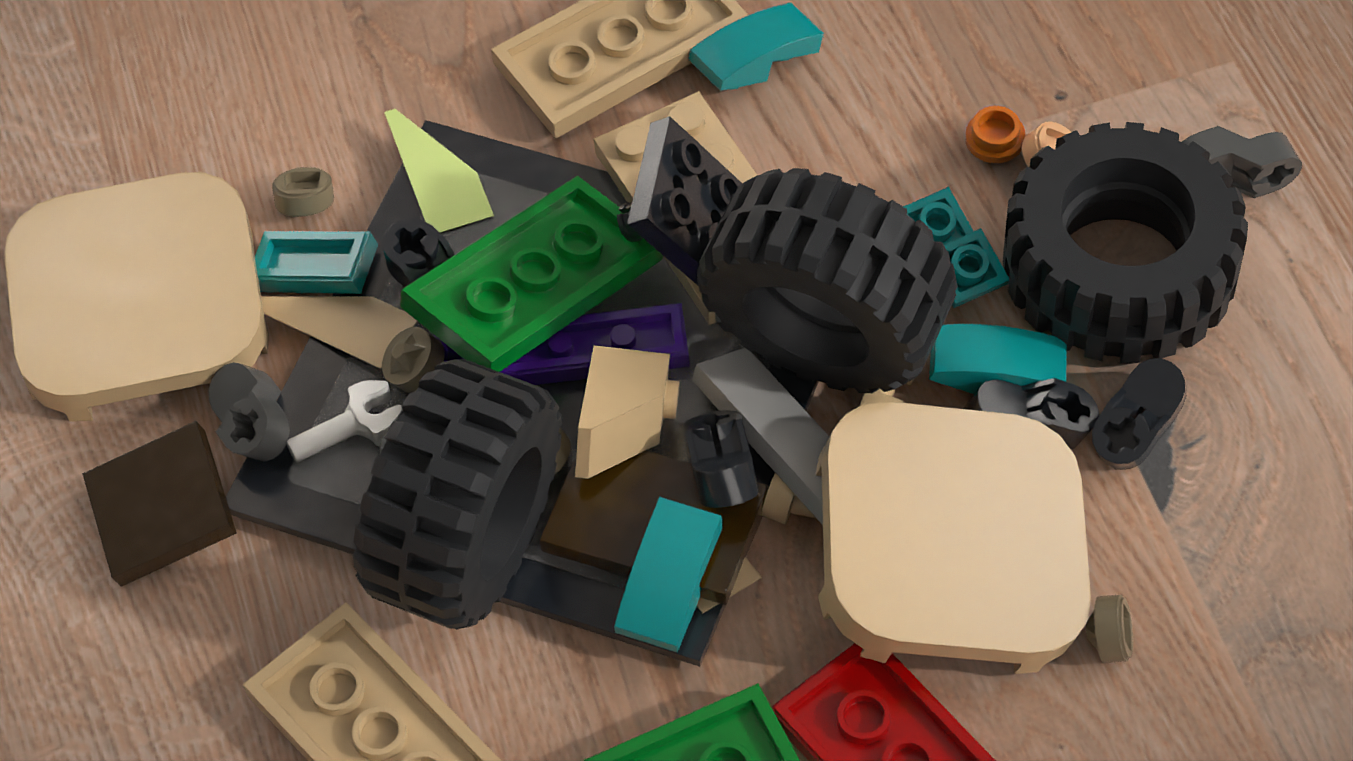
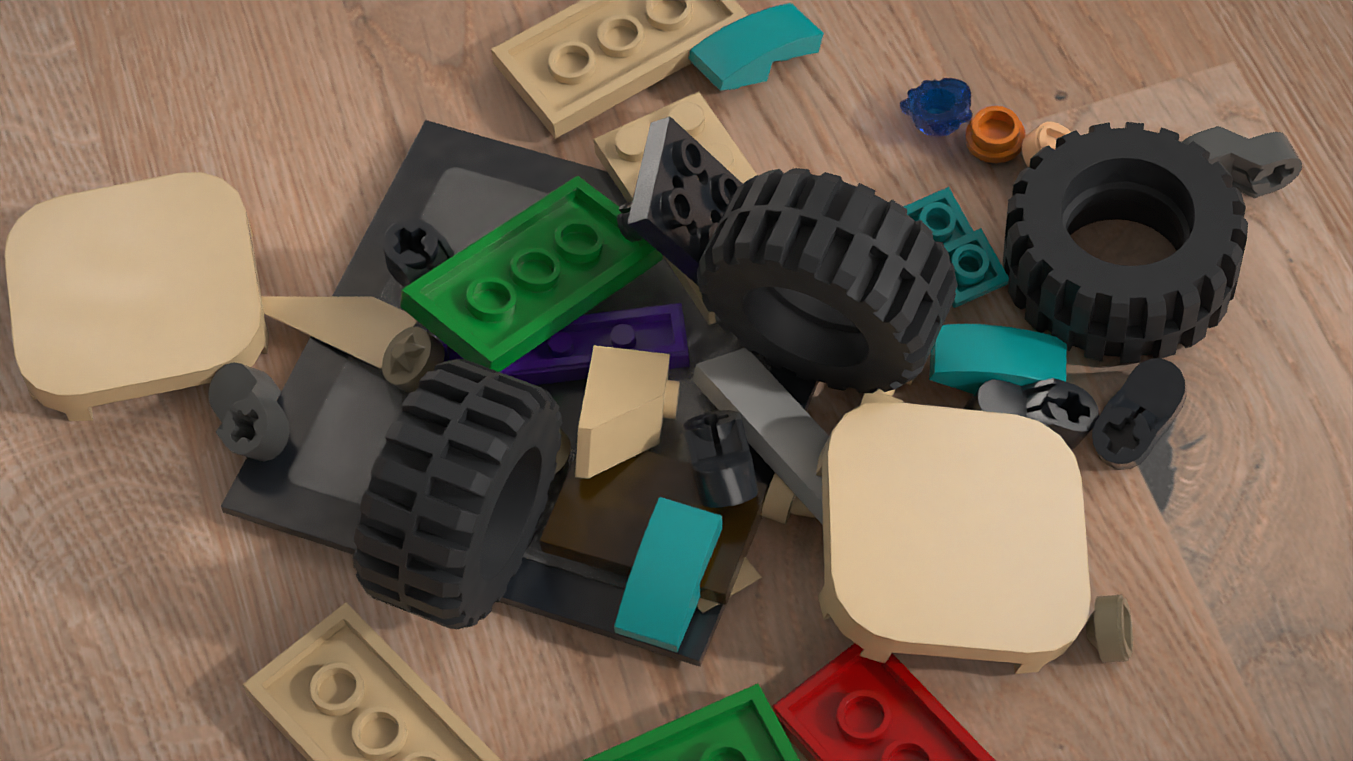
(159, 503): dark brown tile -> none
(303, 191): dark tan tile -> none
(314, 261): teal tile -> none
(352, 422): white bar -> none
(443, 184): yellowish green sticker -> none
(938, 106): none -> clear blue animal

